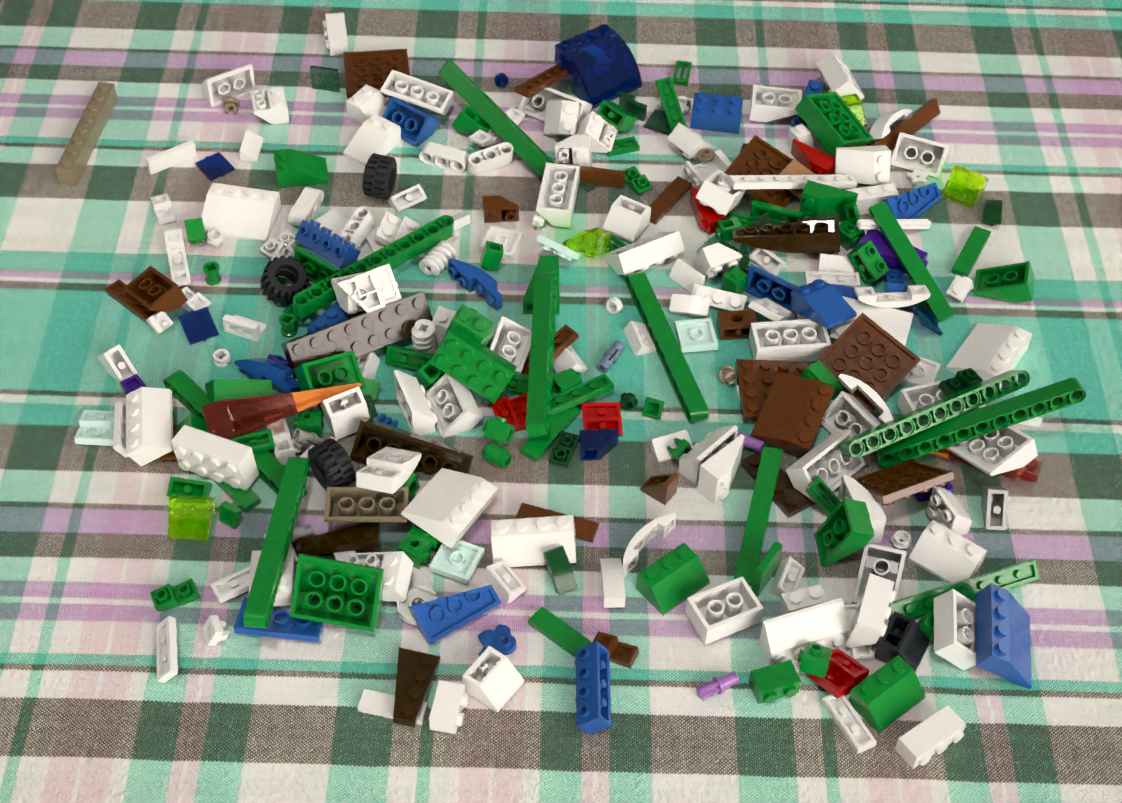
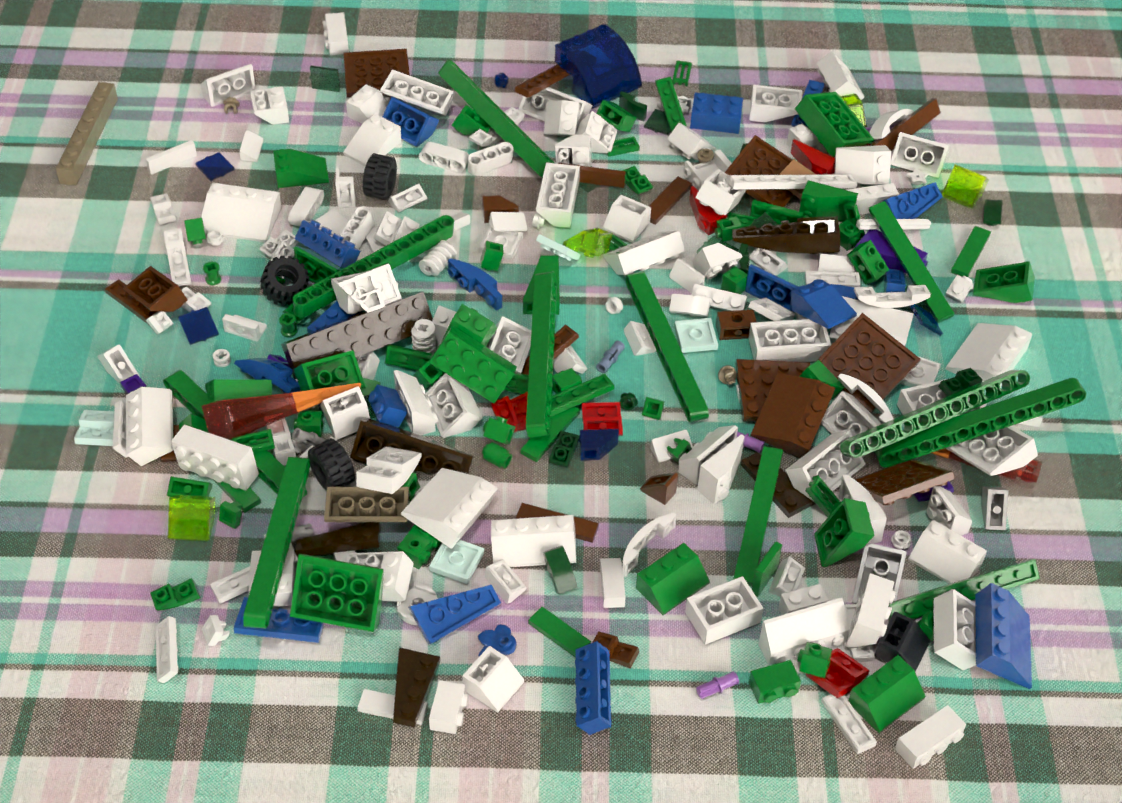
(345, 190): none -> white panel
(387, 405): none -> blue brick
(507, 221): none -> white slope

